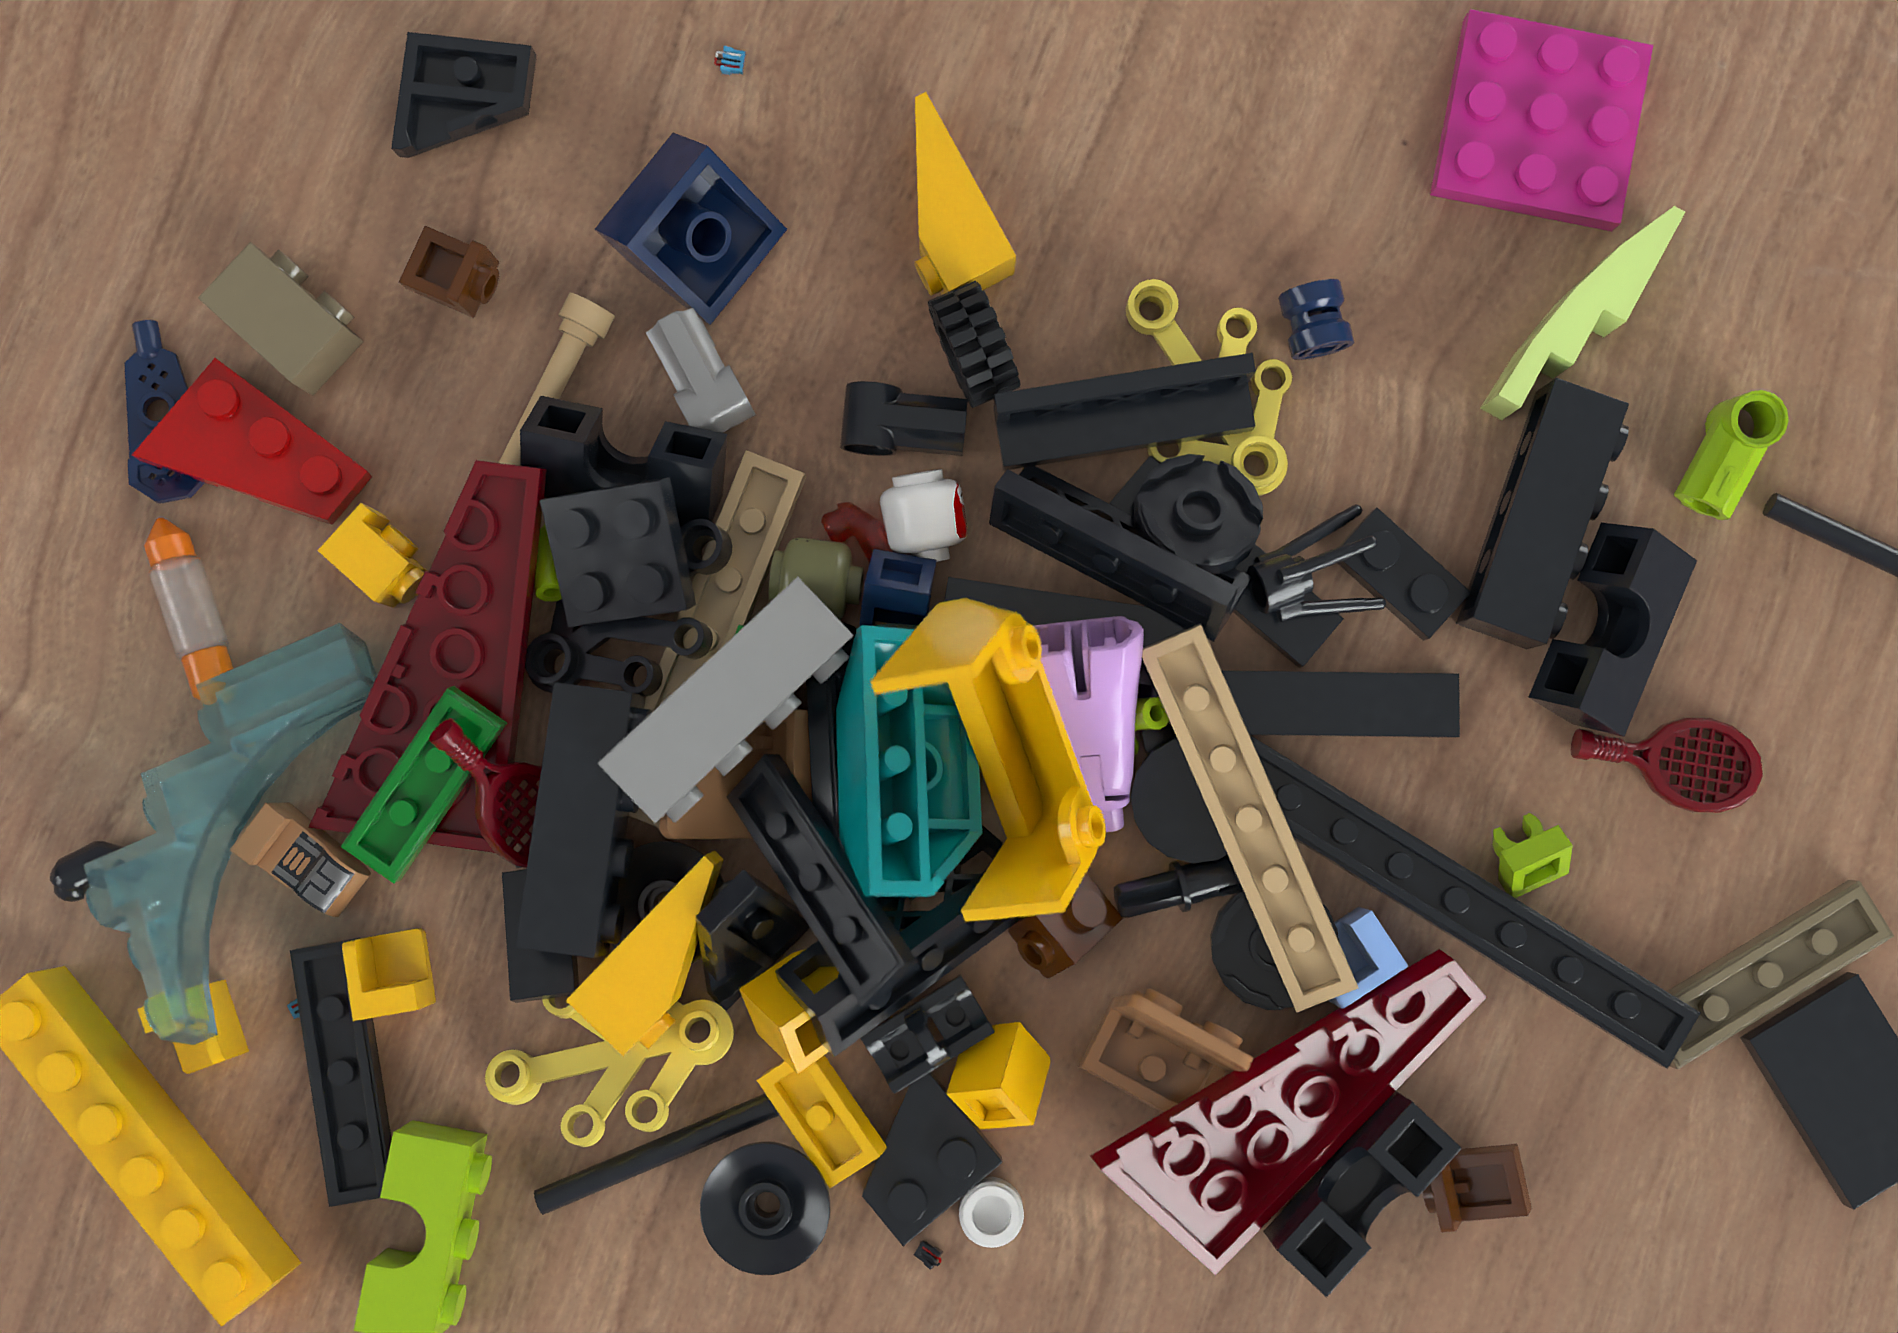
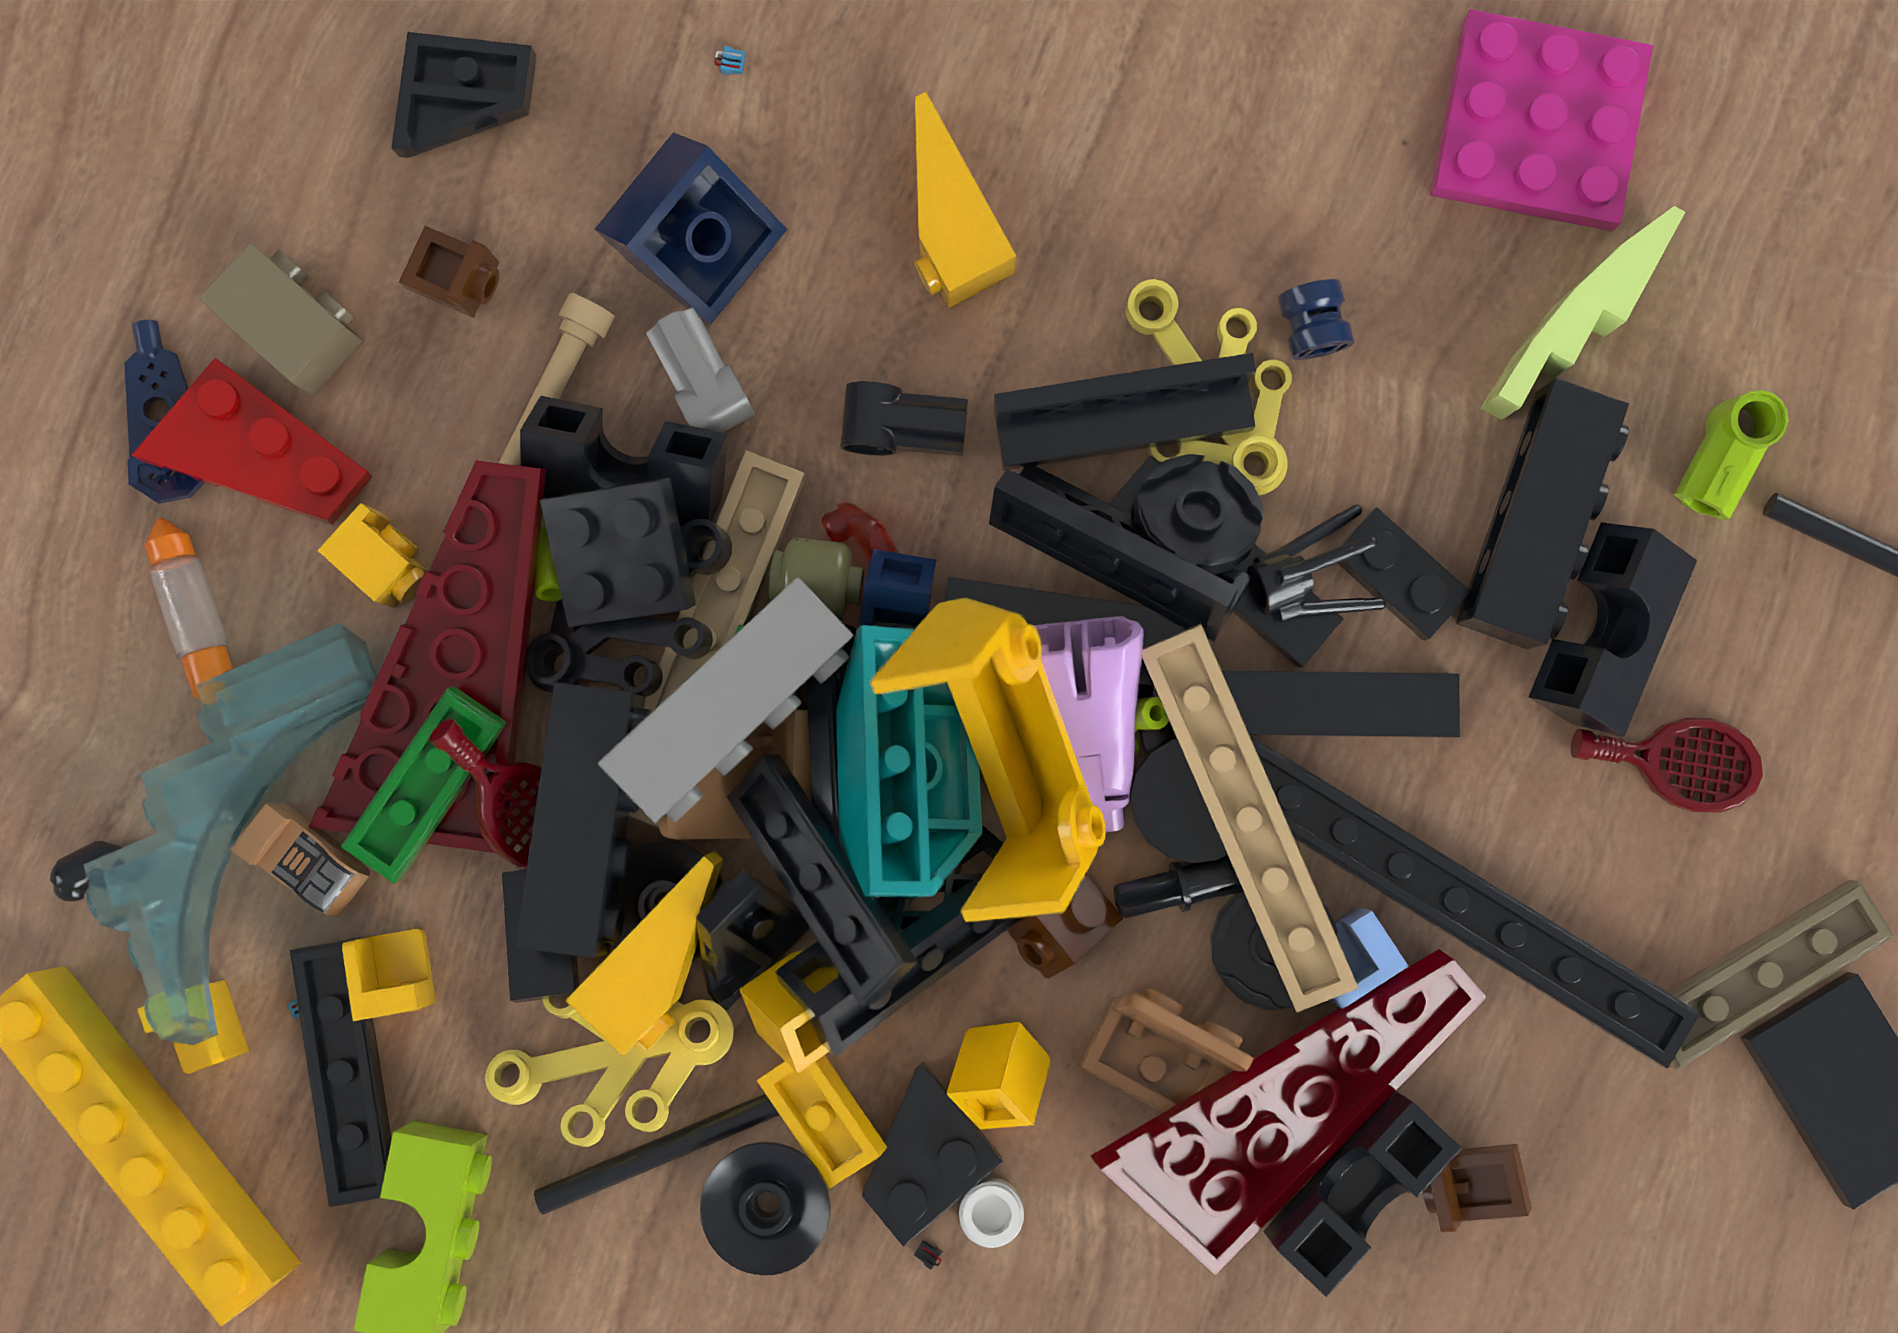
(907, 1047): black hips -> none
(924, 514): white head -> none
(974, 343): black tyre -> none
(1533, 861): lime tile -> none

